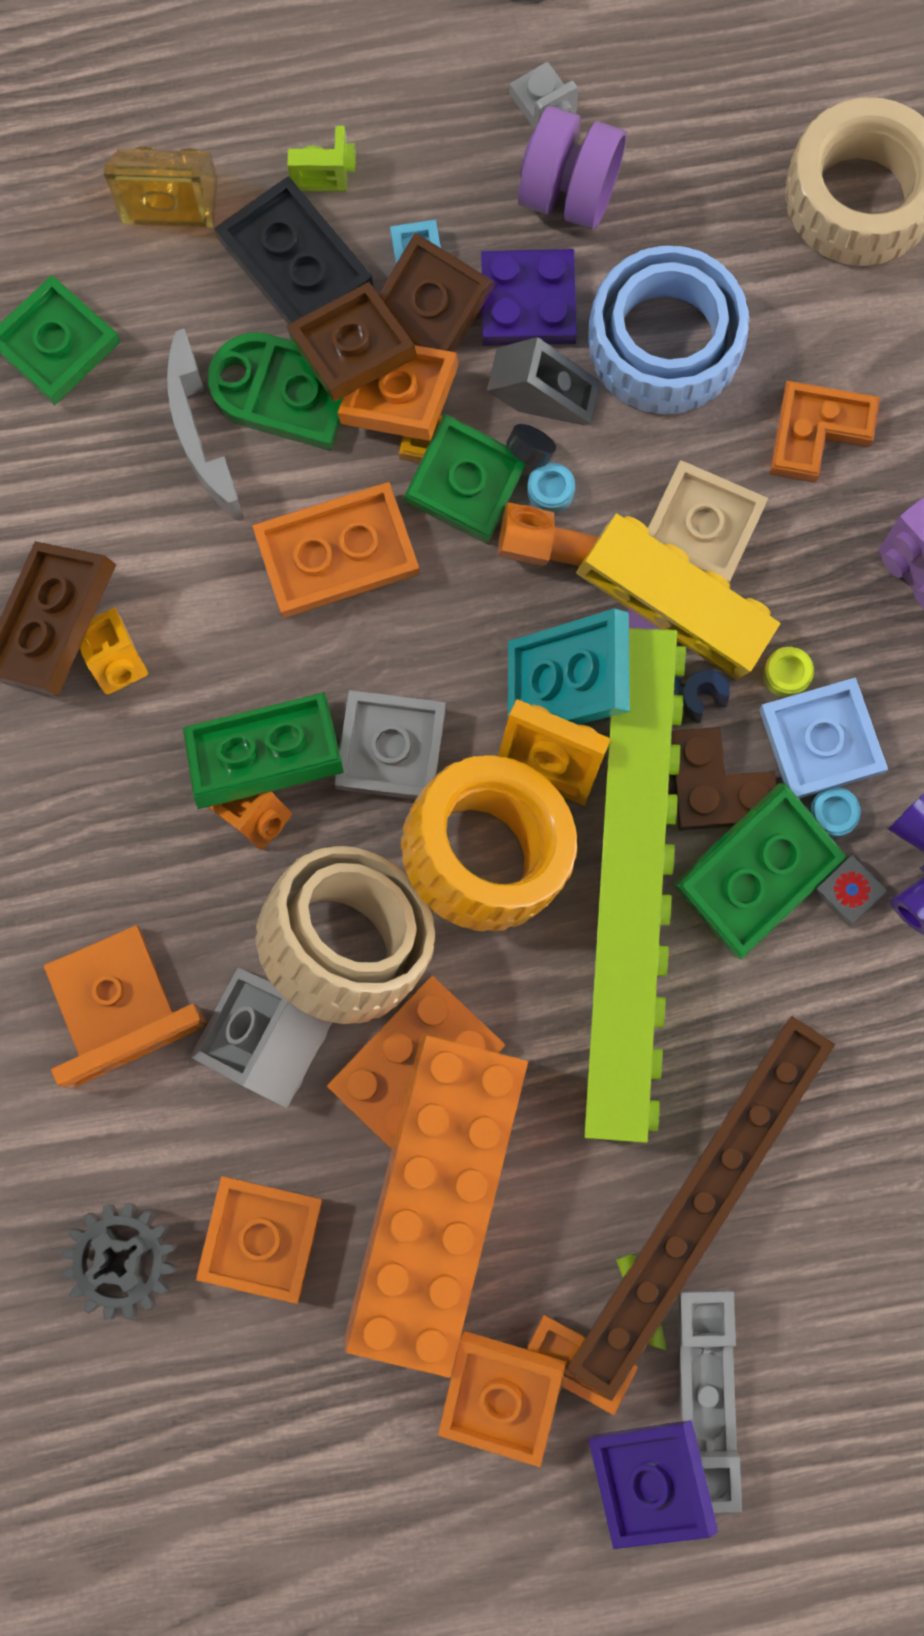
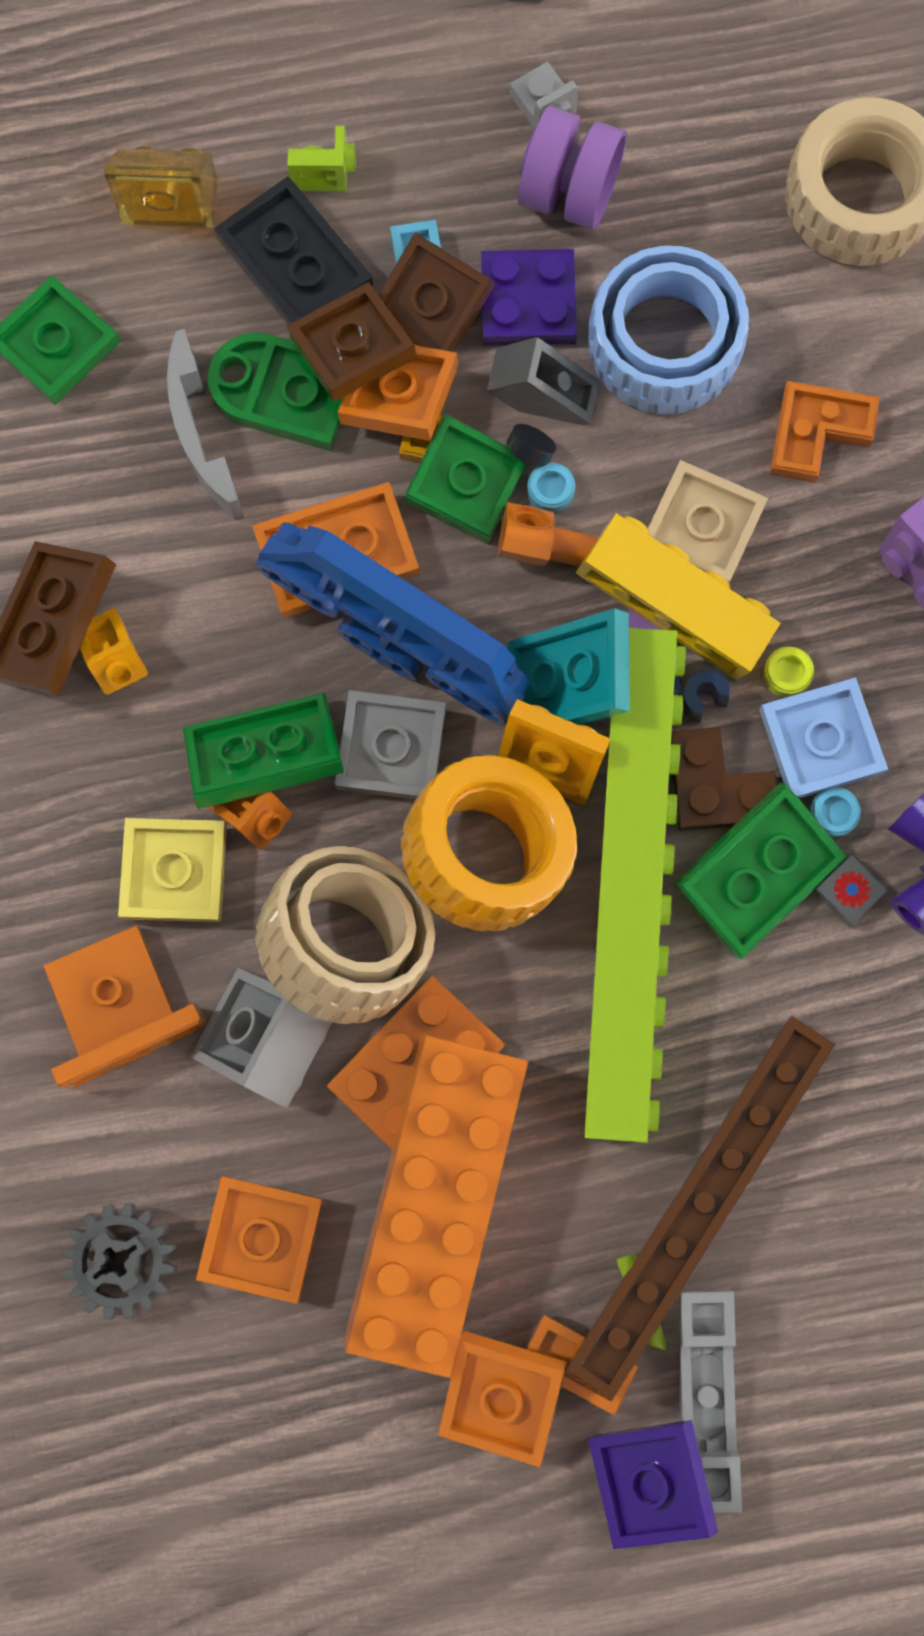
(172, 870): none -> light yellow plate
(394, 620): none -> blue connector

